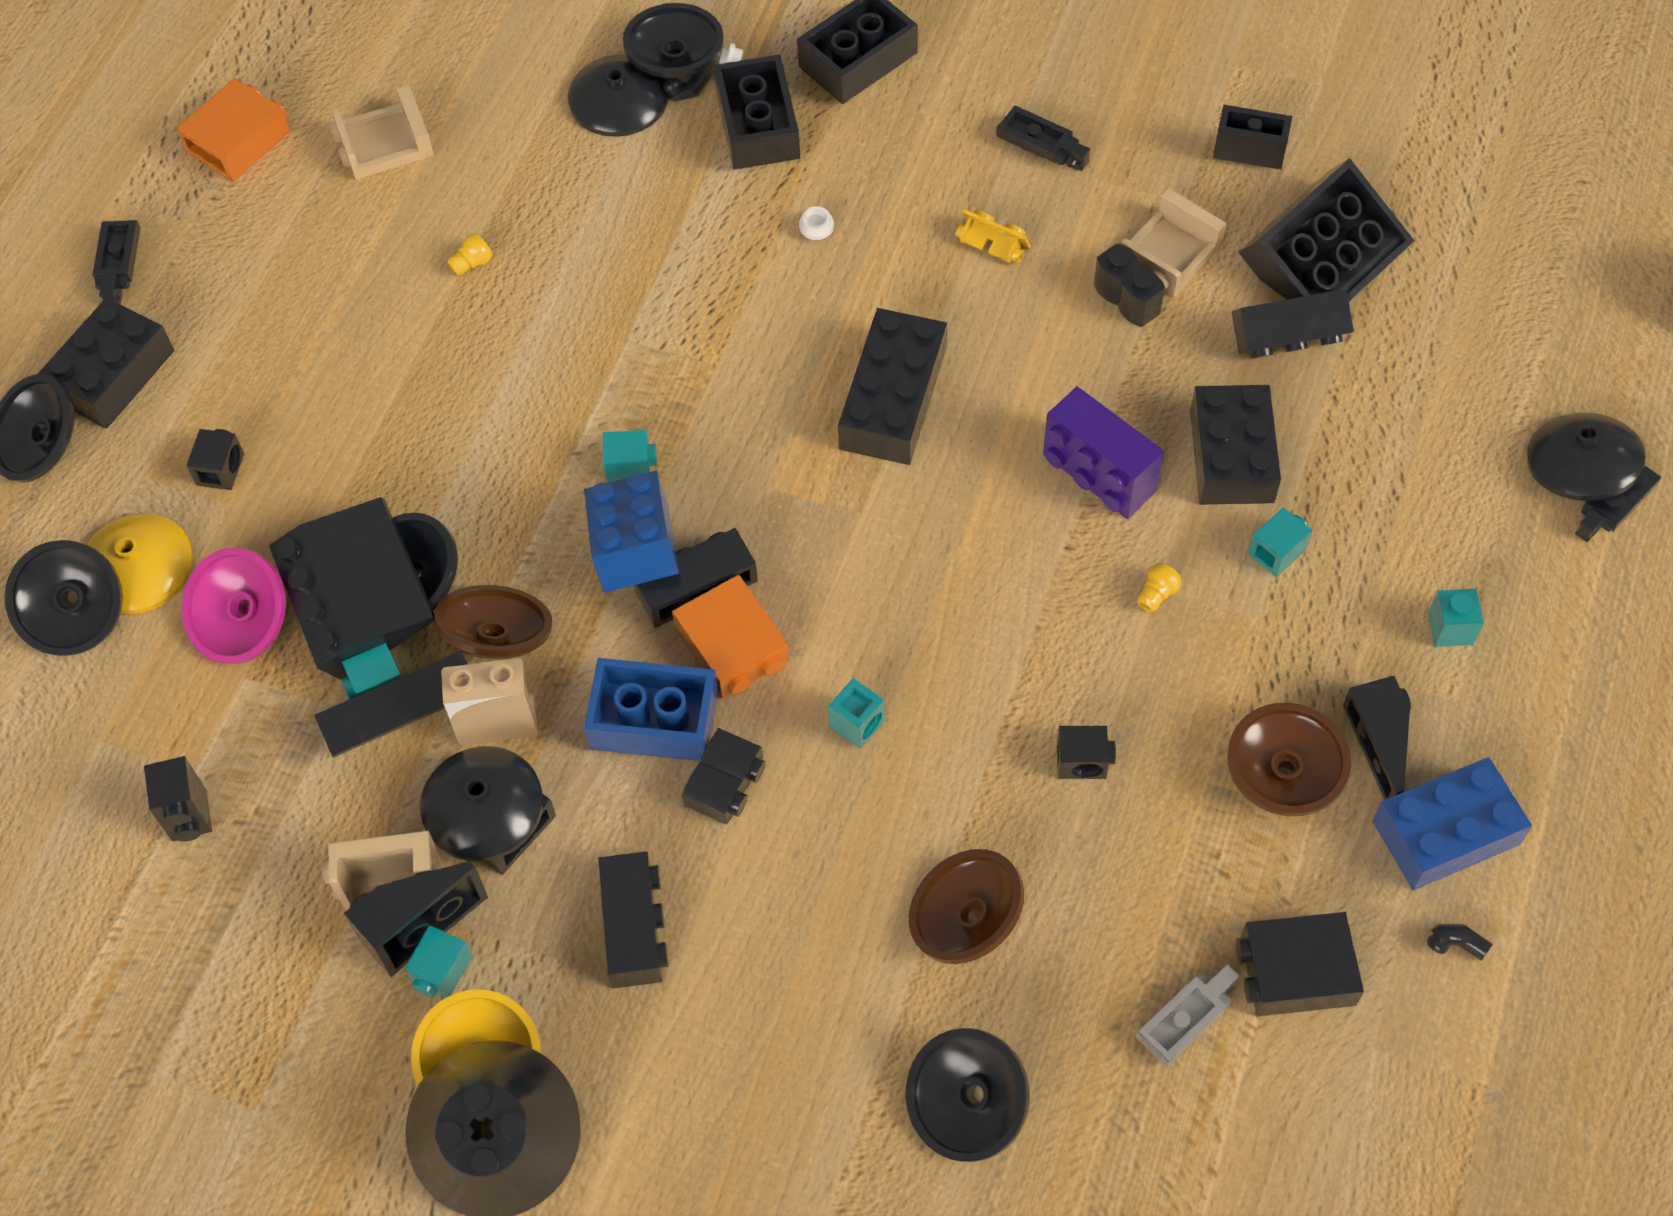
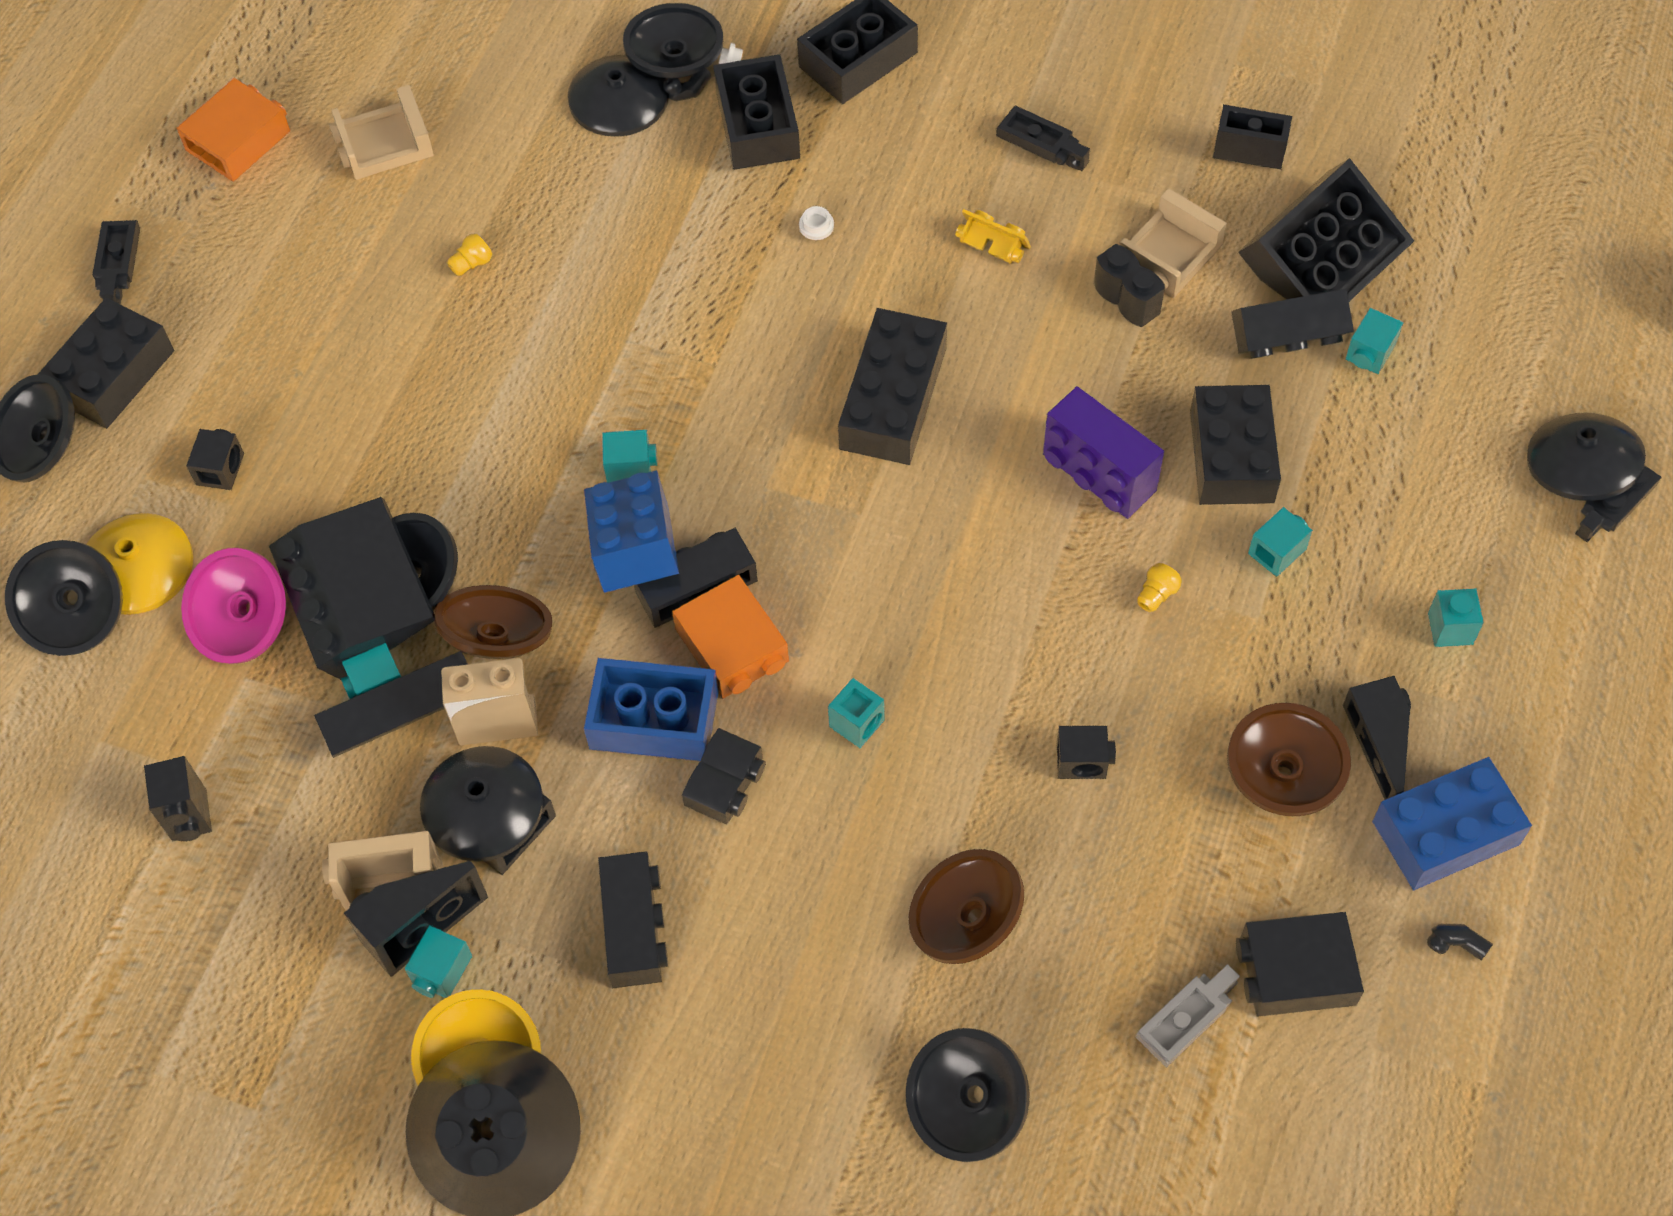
(1374, 341): none -> teal brick

